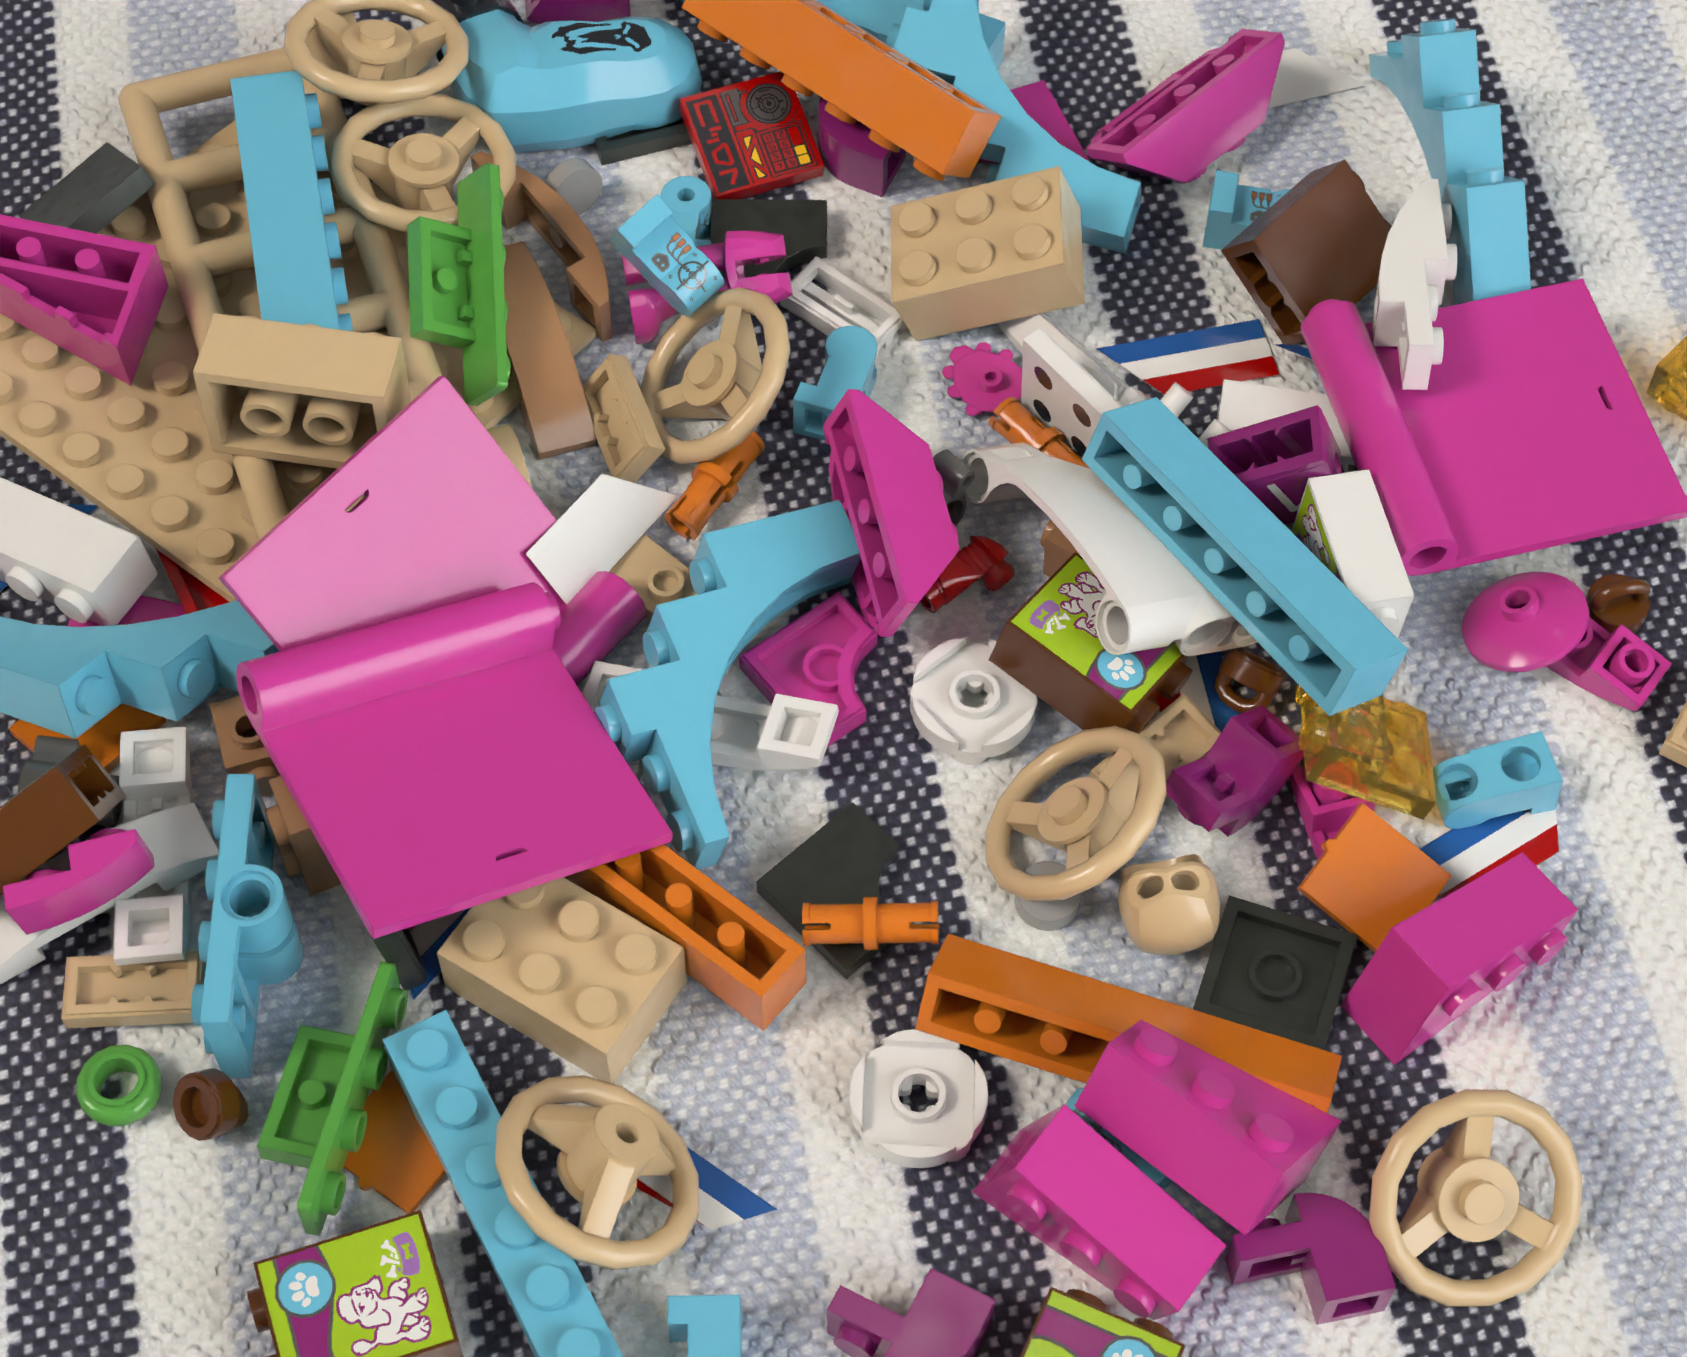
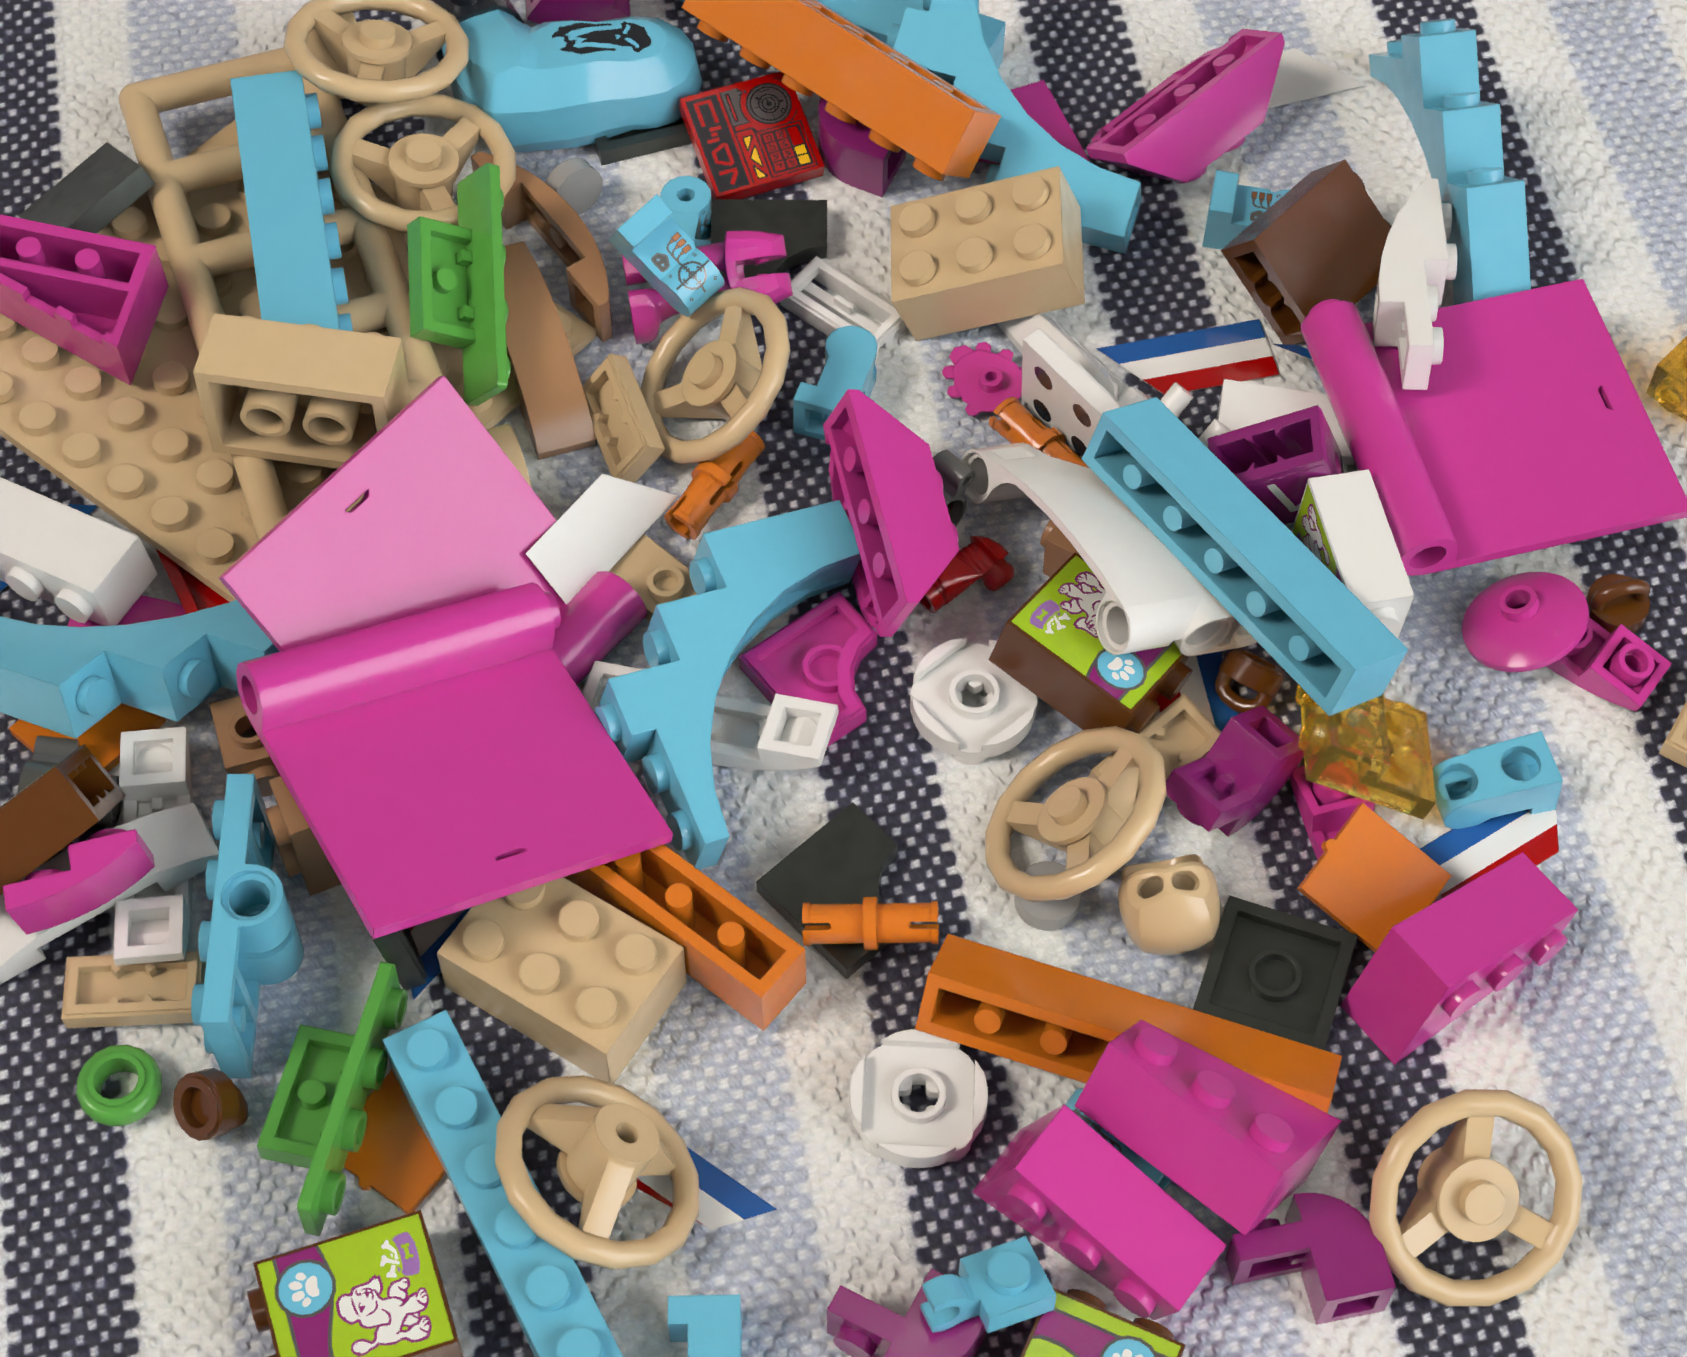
(995, 1284): none -> medium azure plate

